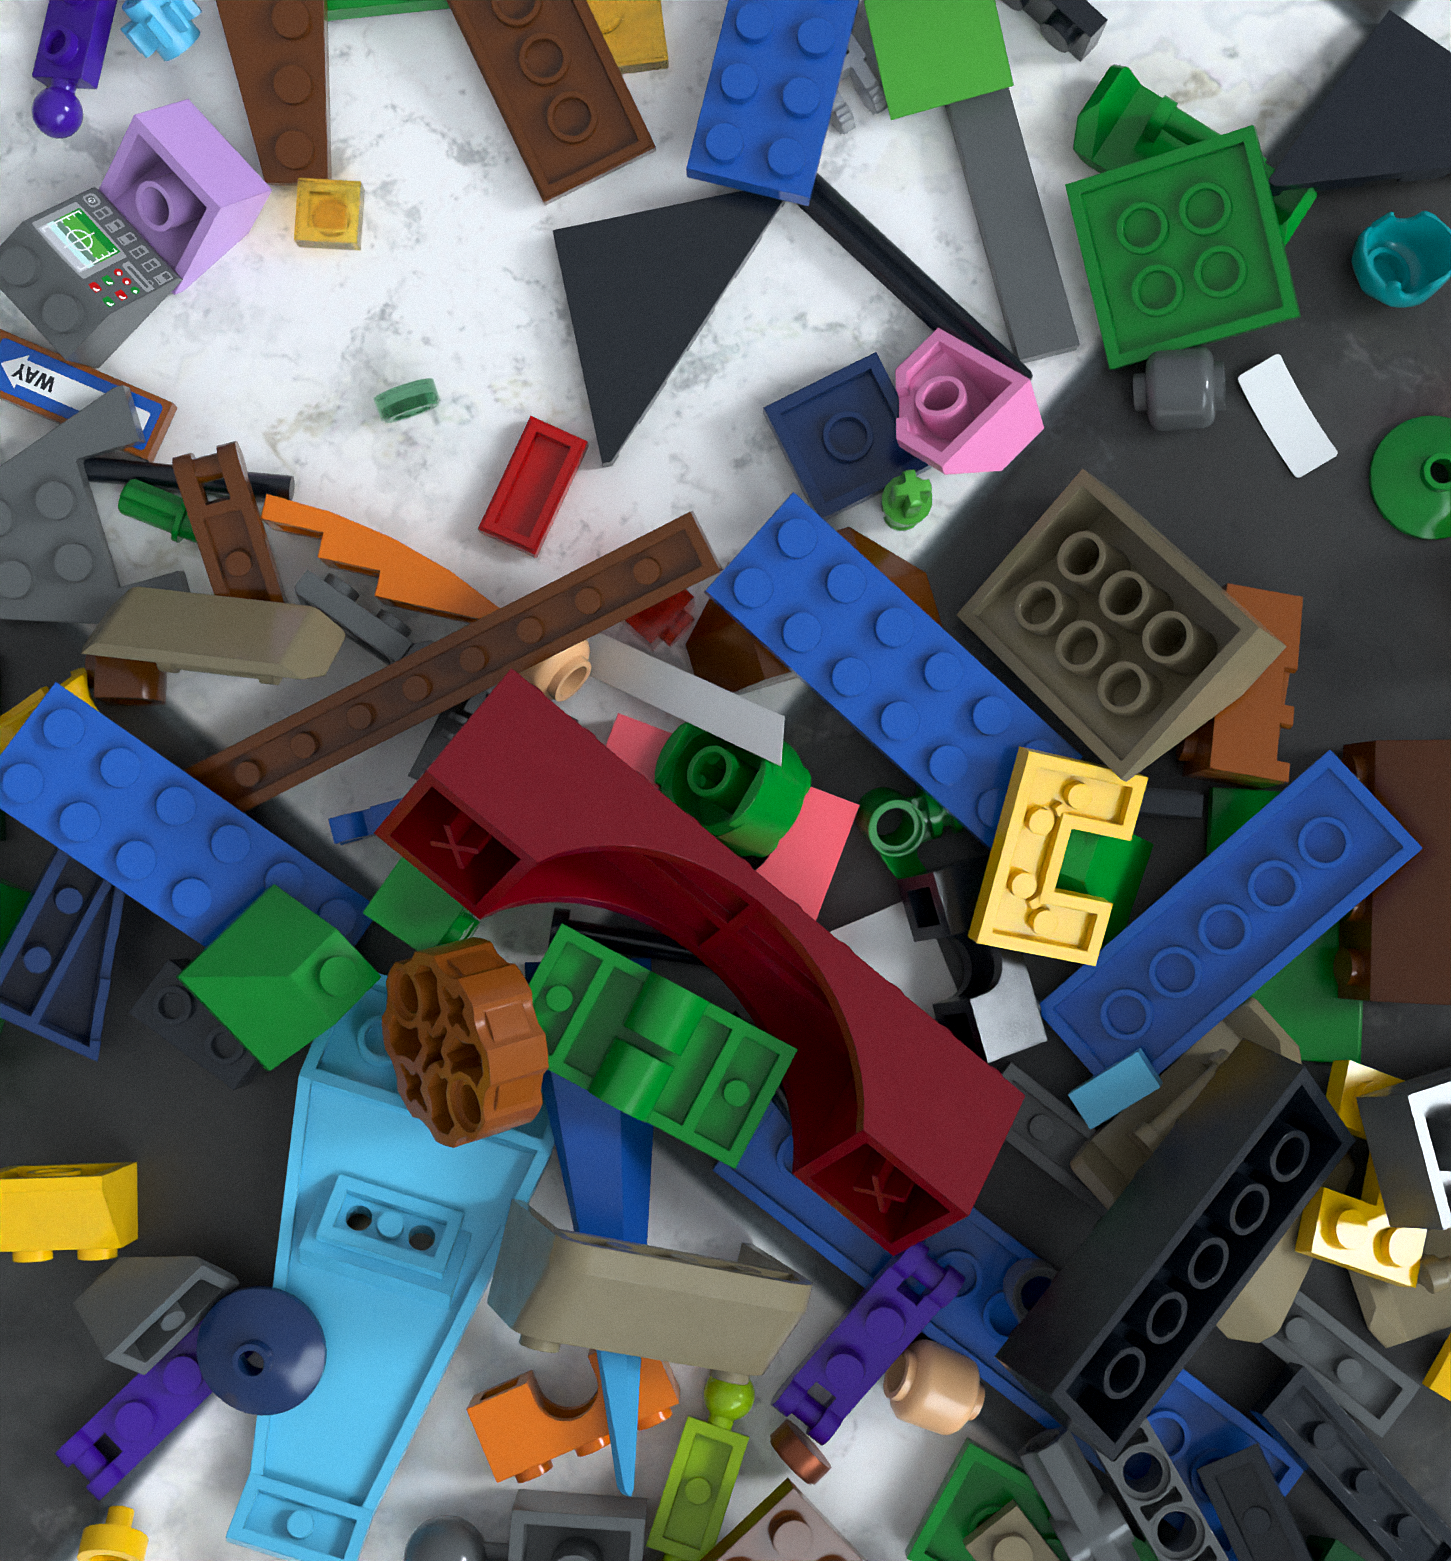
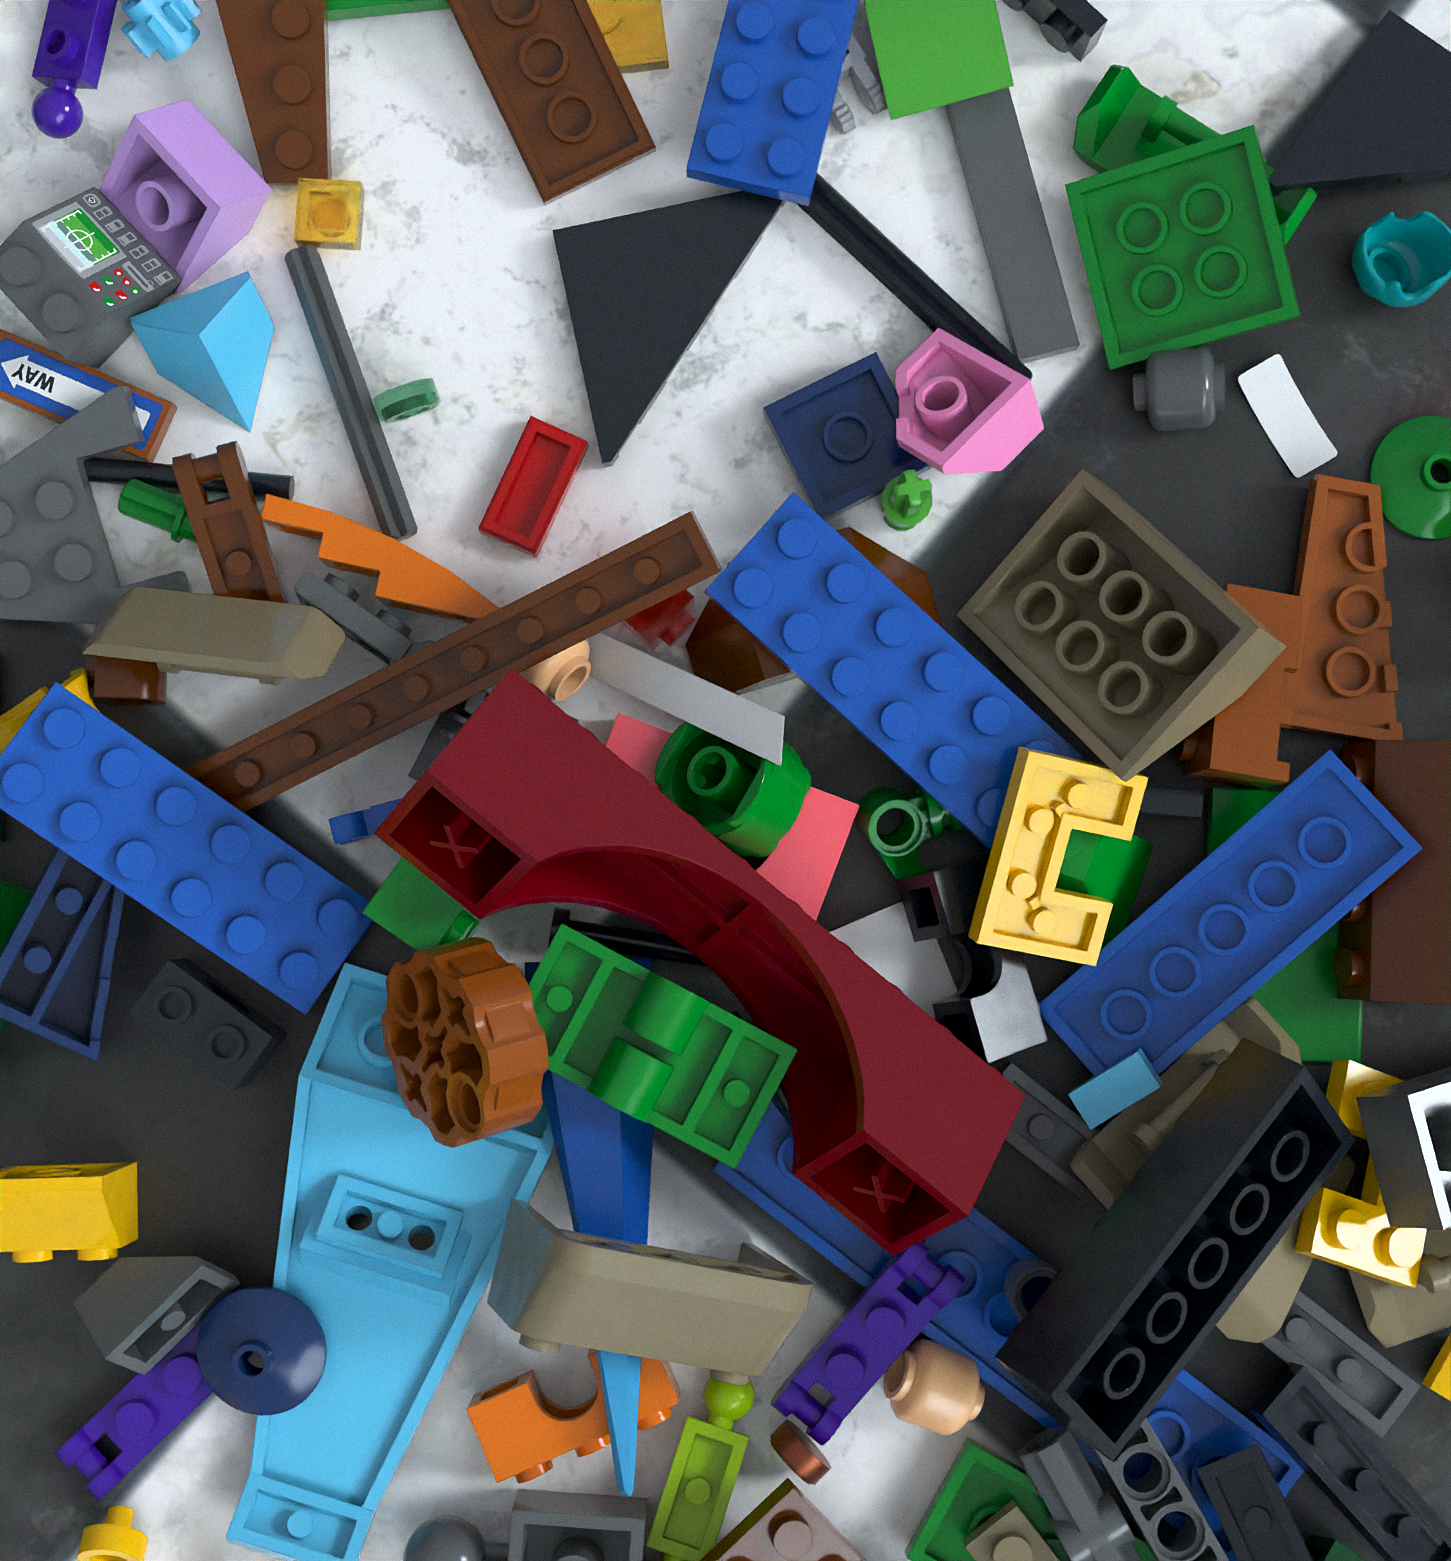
(212, 345): none -> medium azure slope
(278, 977): green slope -> none
(350, 392): none -> dark grey axle
(1344, 646): none -> dark orange wing

